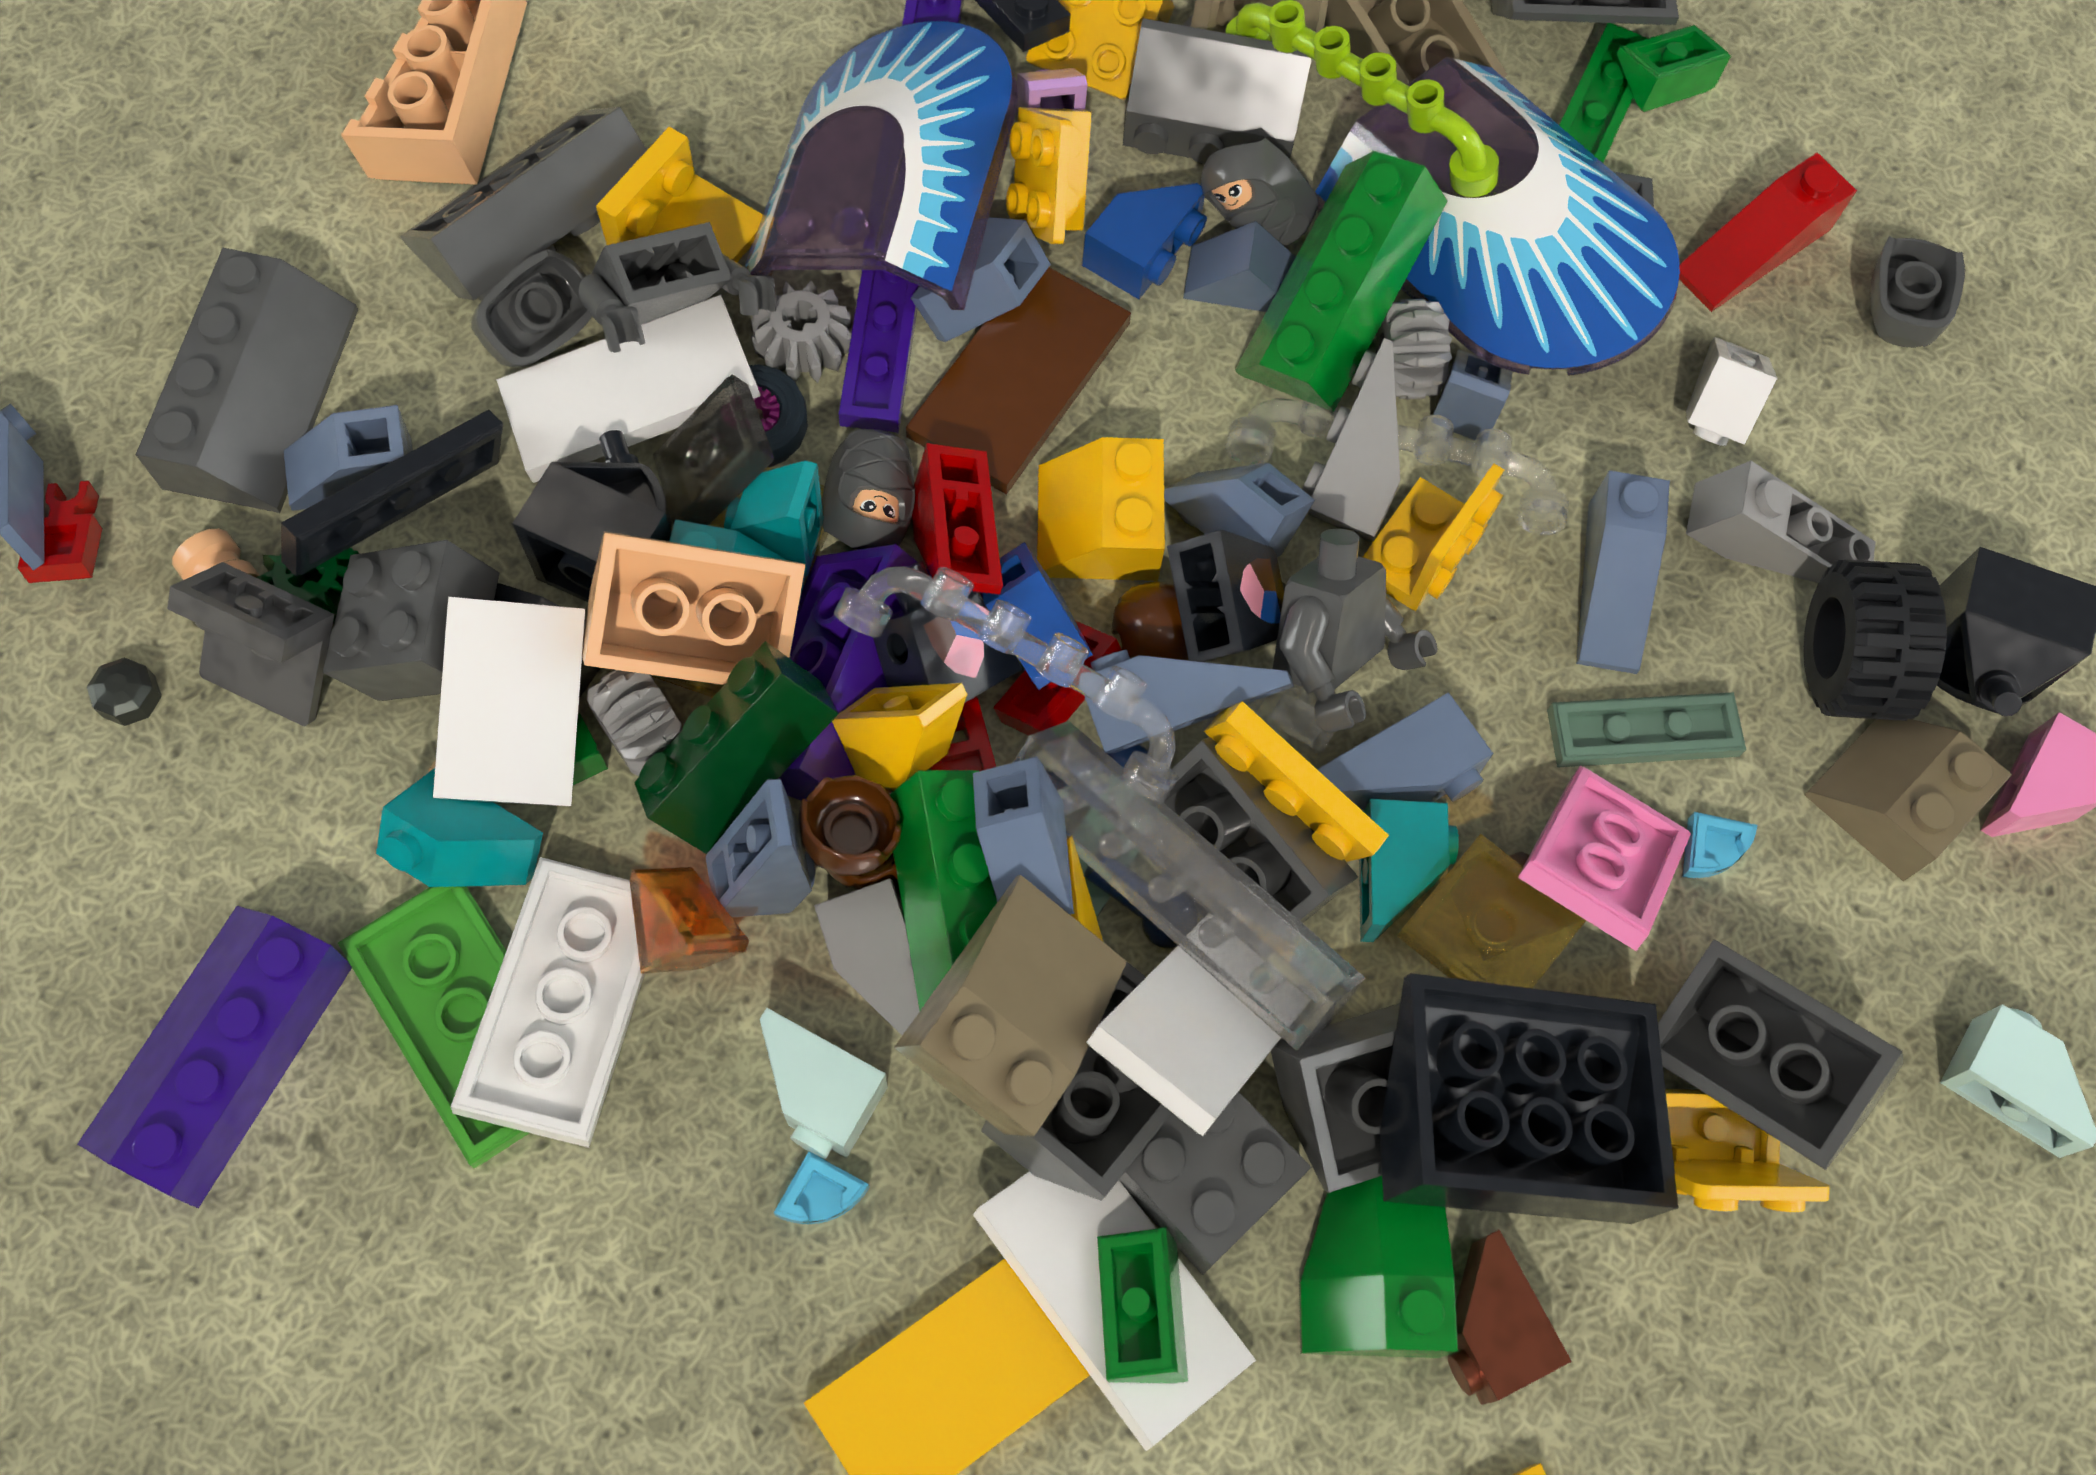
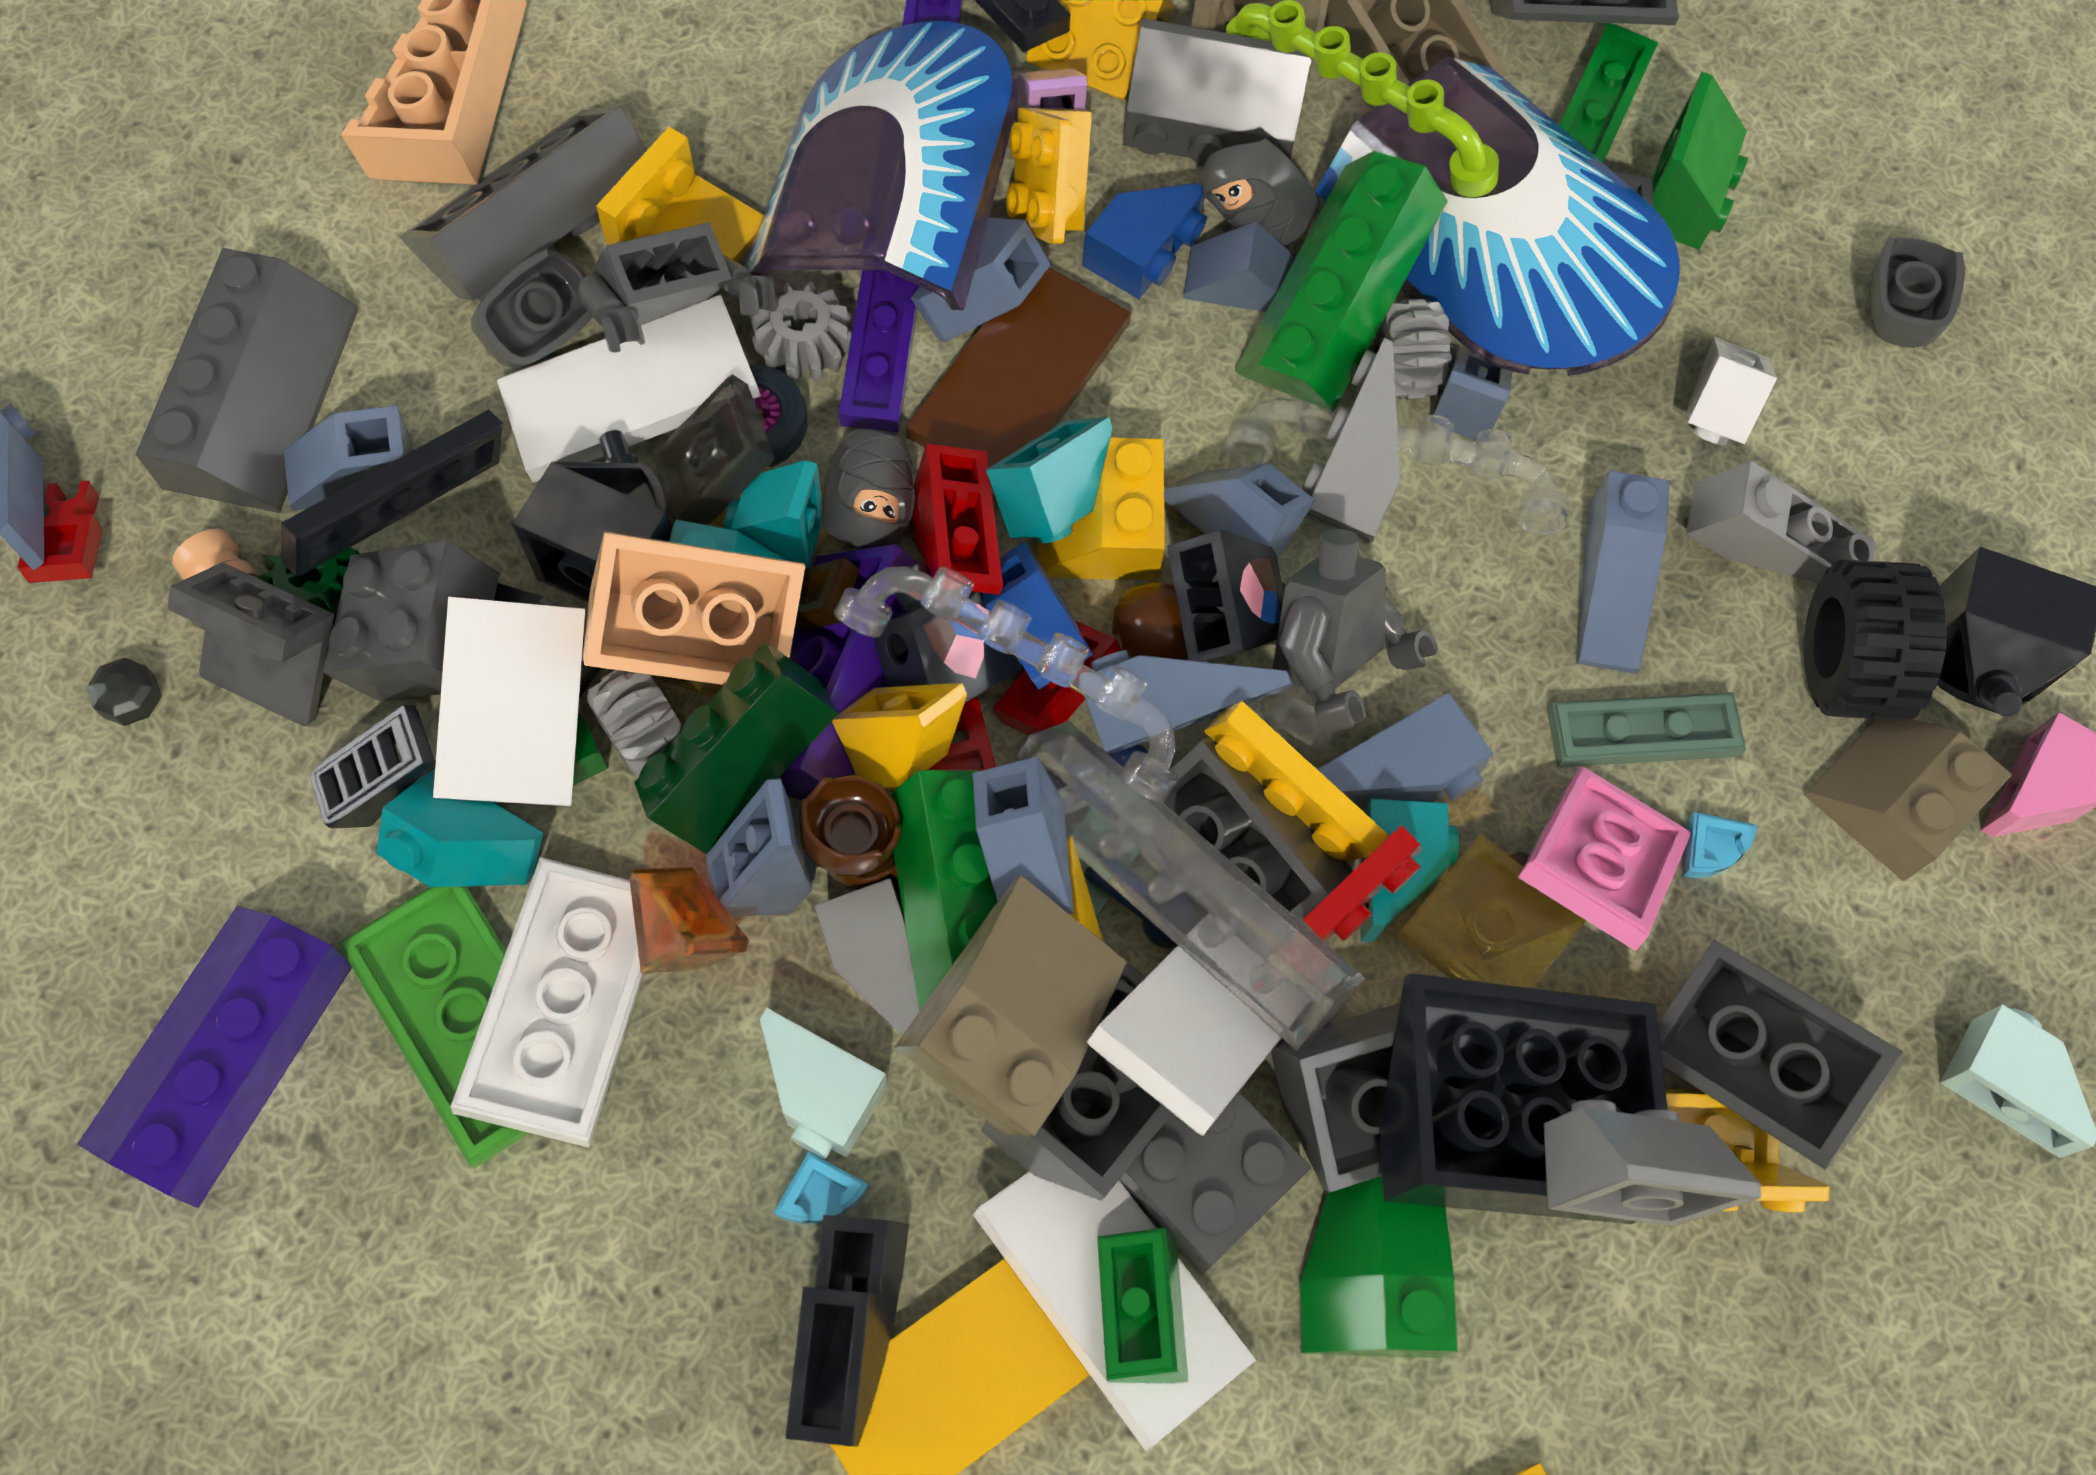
(368, 772): none -> black slope
(822, 591): none -> dark brown tile
(845, 1329): none -> black slope
(1052, 479): none -> teal slope
(1385, 867): none -> red plate
(1431, 536): yellow bracket -> none
(1500, 1326): copper slope -> none
(1641, 1166): none -> light grey slope
(1672, 66): green slope -> none
(1700, 165): none -> green slope
(1767, 231): red slope -> none

